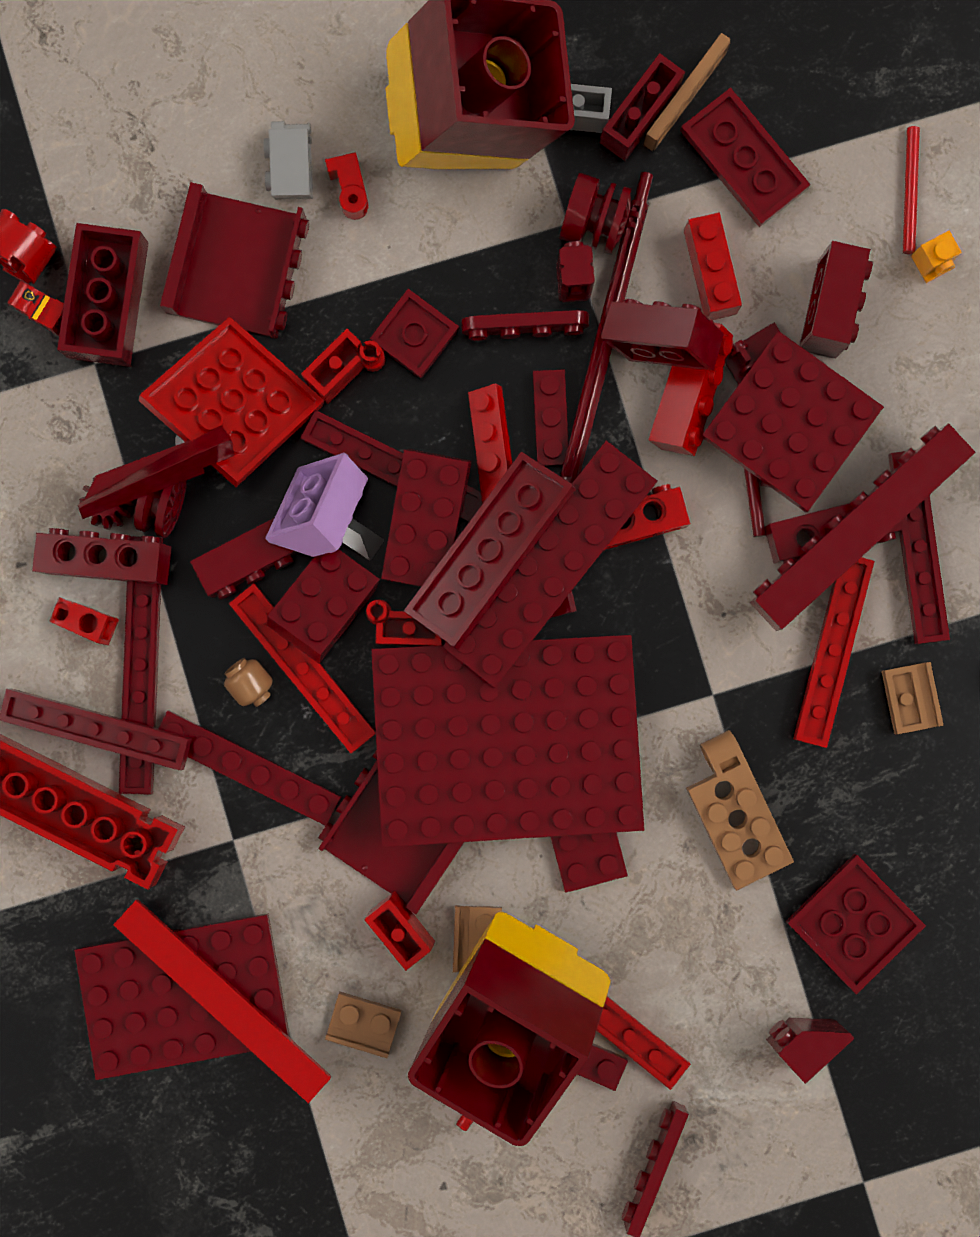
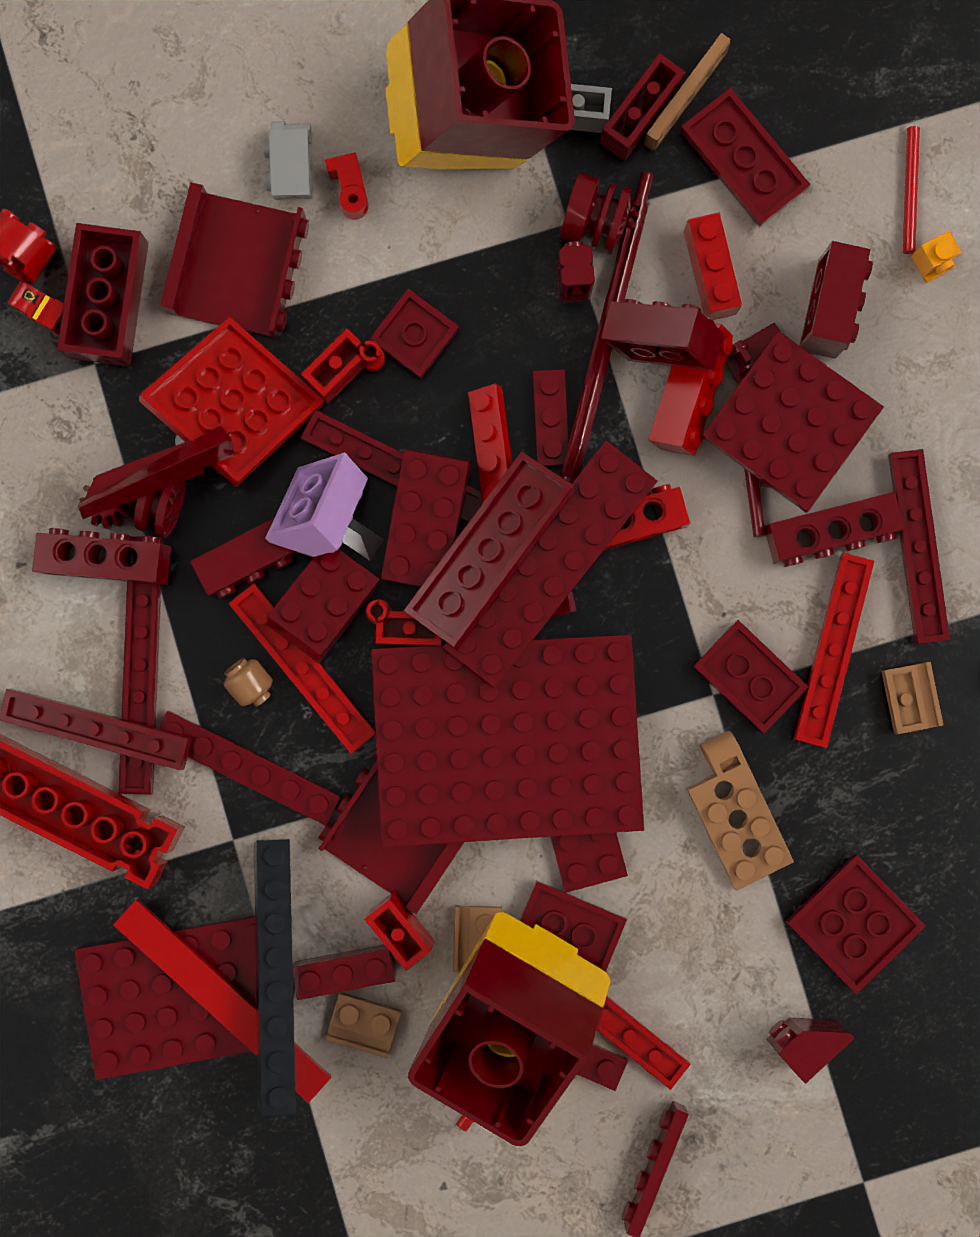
(84, 621): red leg -> none
(274, 978): none -> black brick
(343, 971): none -> dark red brick
(512, 325): dark red plate -> none
(576, 921): none -> dark red plate
(750, 676): none -> dark red plate
(862, 526): dark red brick -> none

